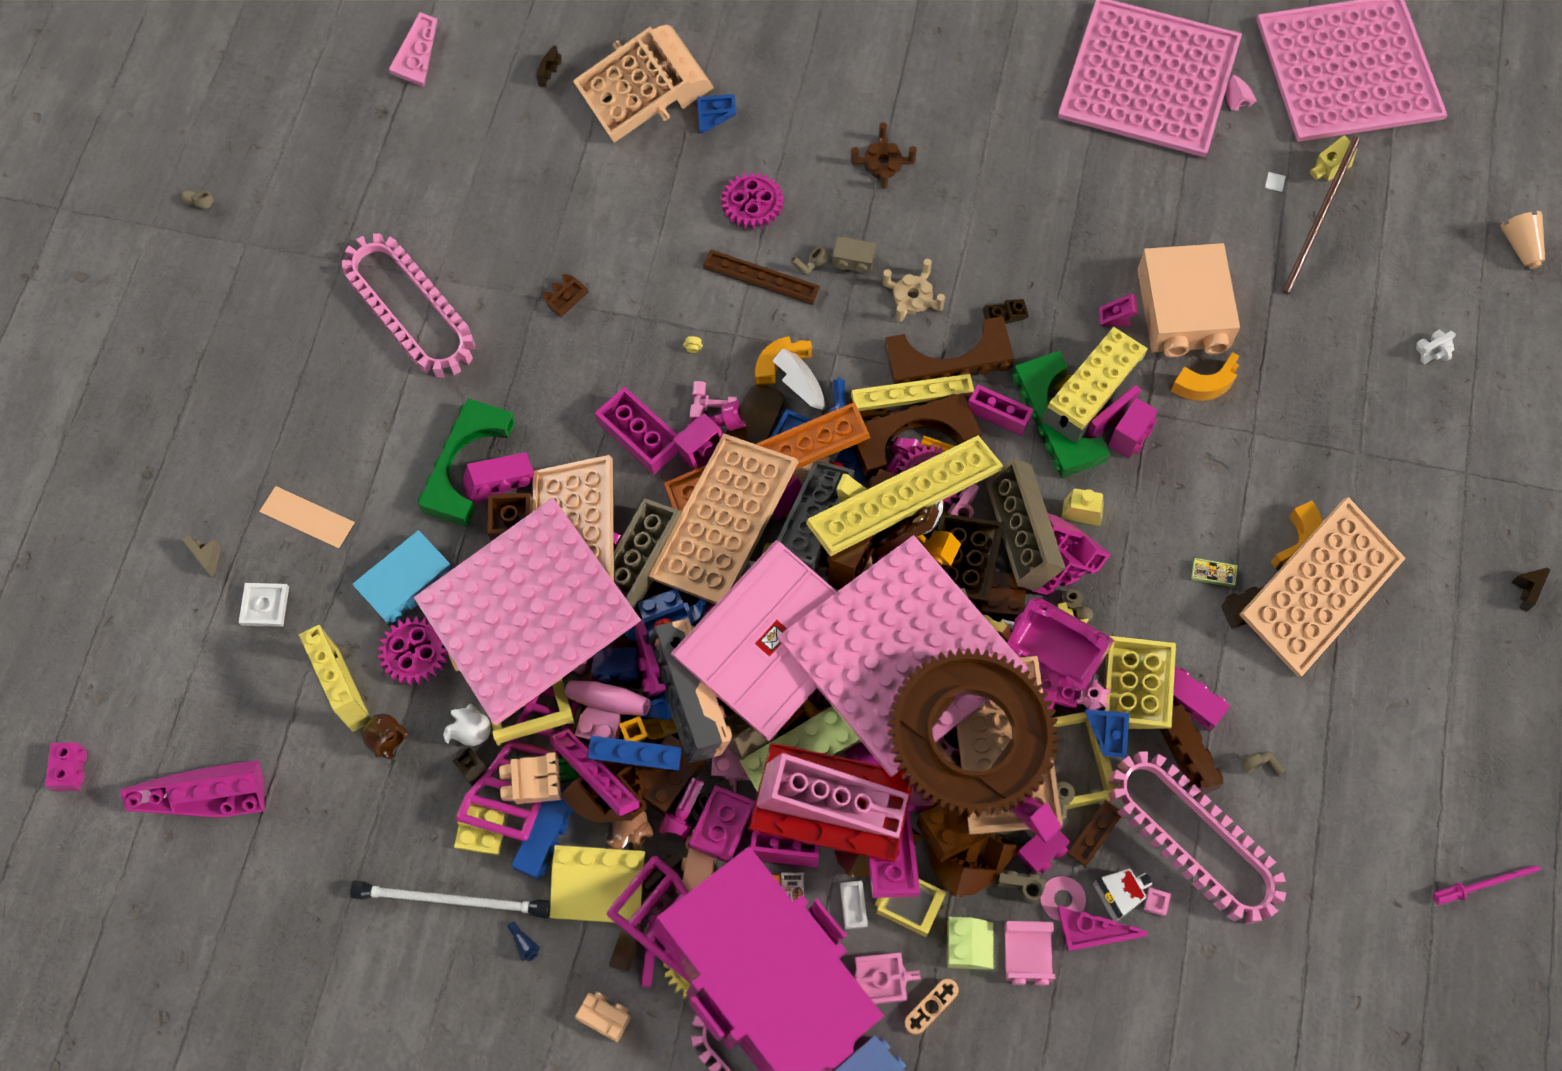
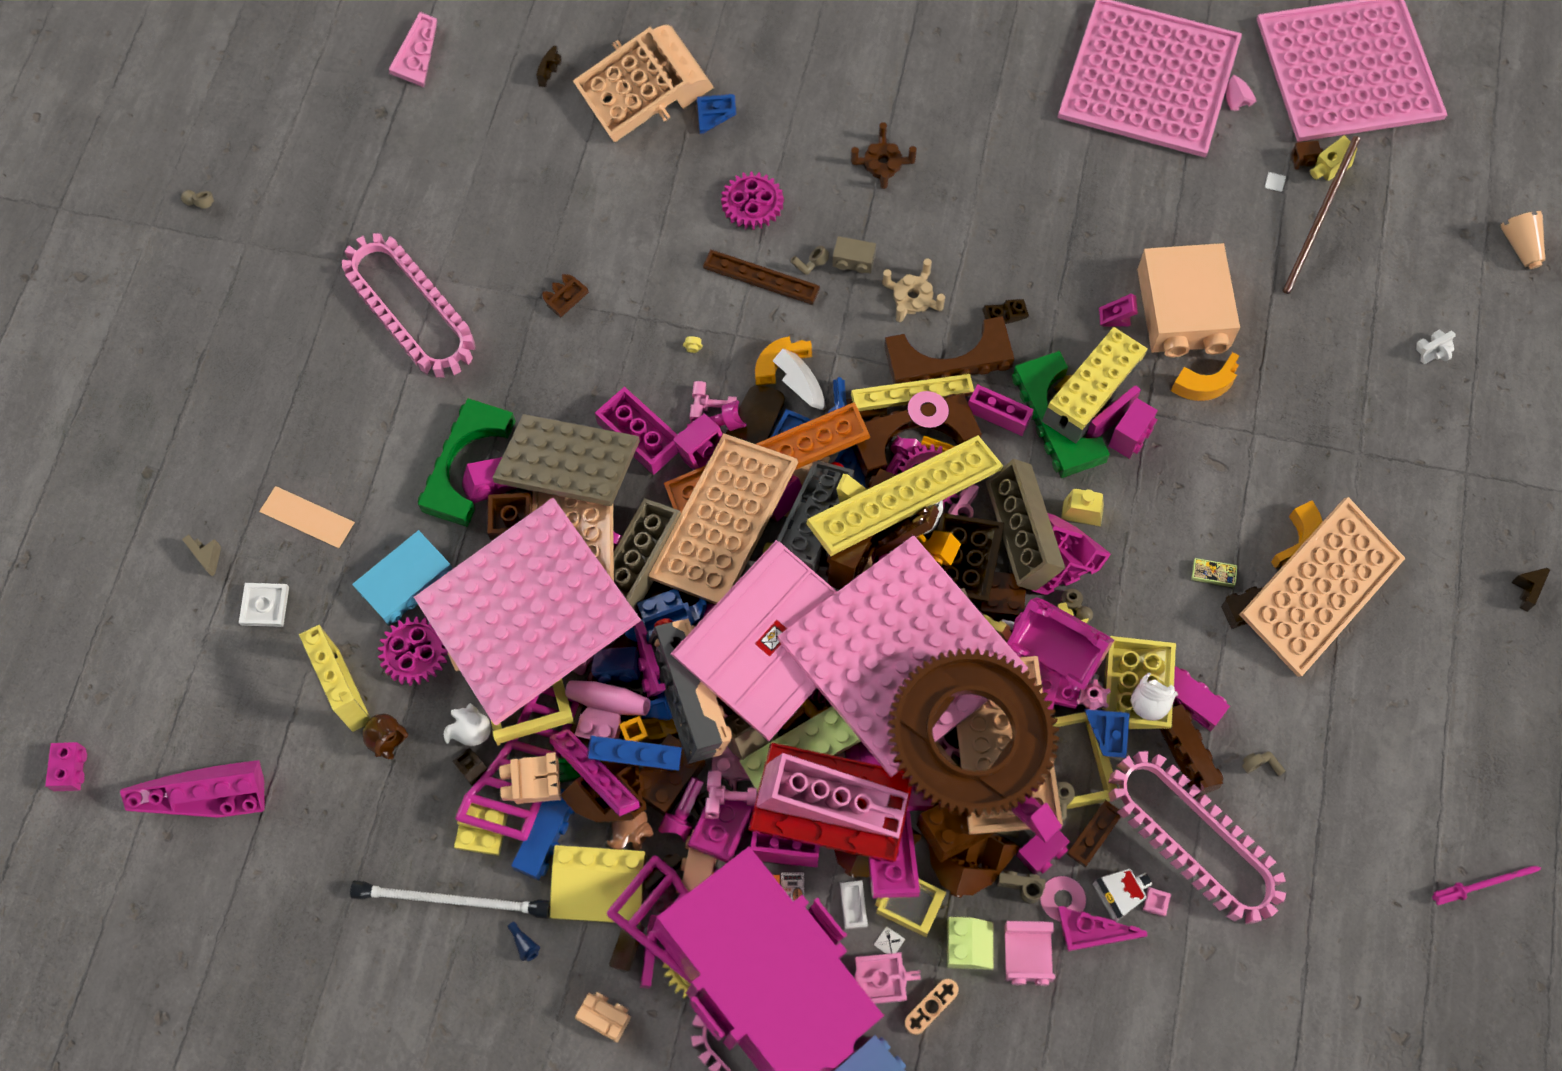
(566, 460): none -> dark tan plate
(718, 795): none -> bright pink bar
(889, 941): none -> white sticker
(925, 421): none -> bright pink piece
(1152, 699): none -> white hair
(1305, 153): none -> reddish brown brick

